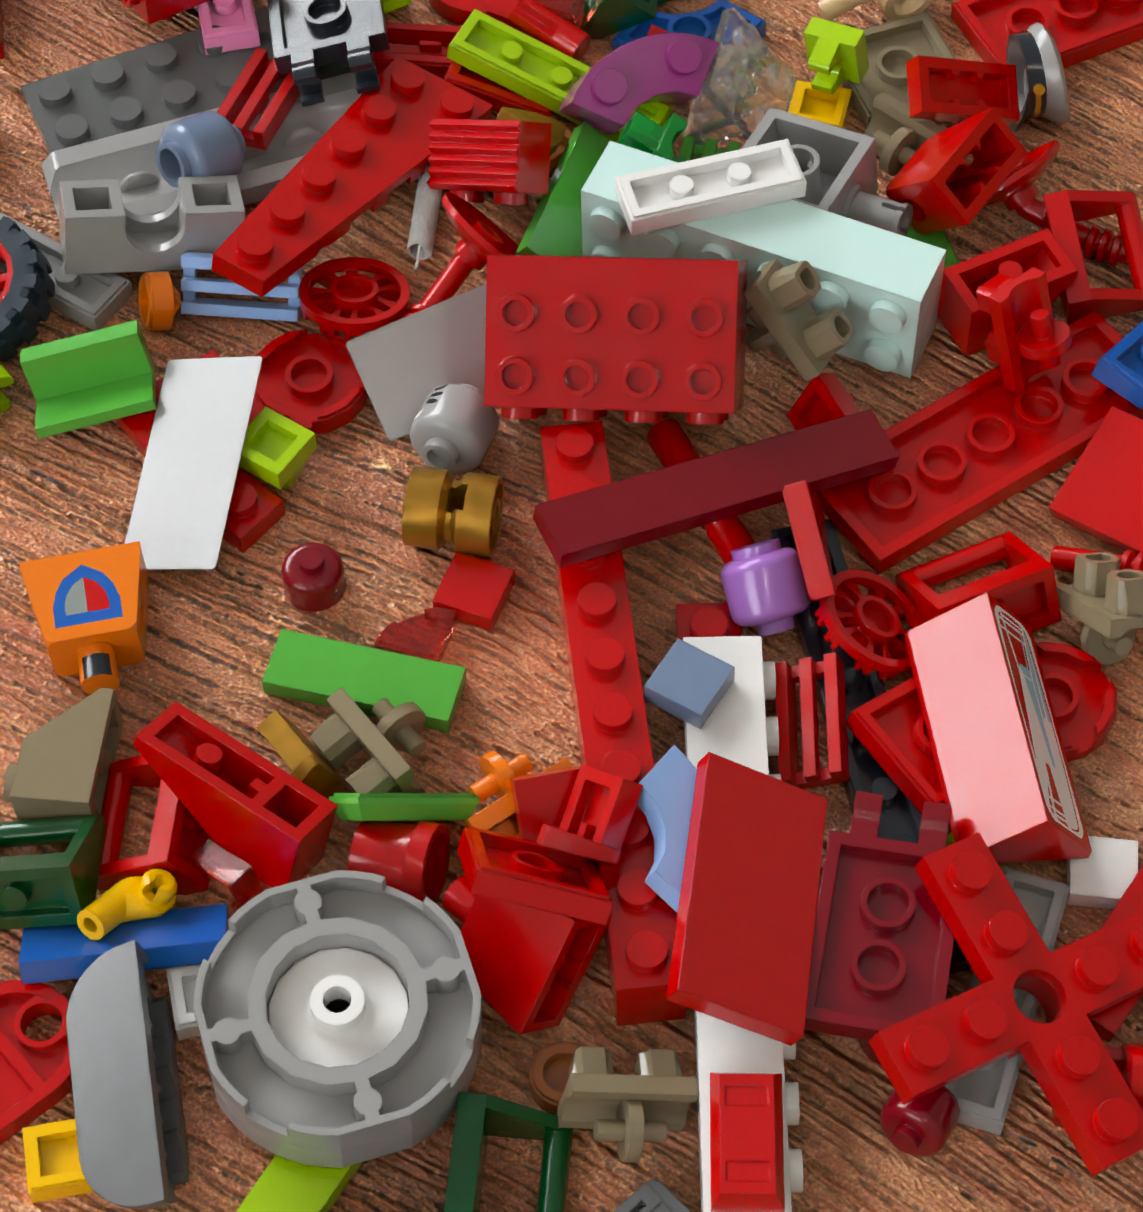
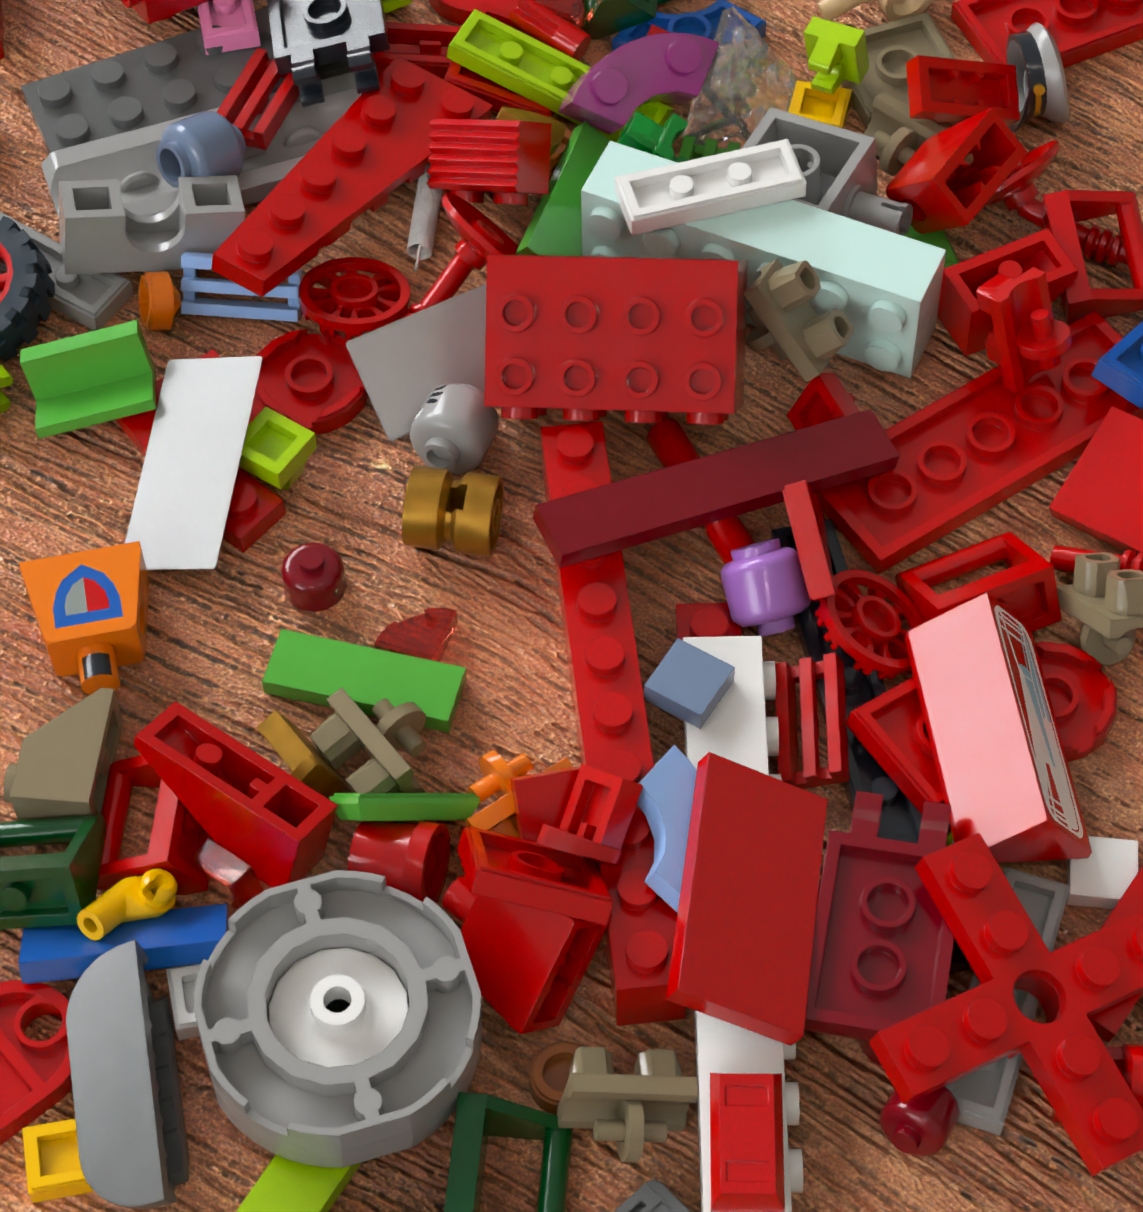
(475, 590): red tile -> none

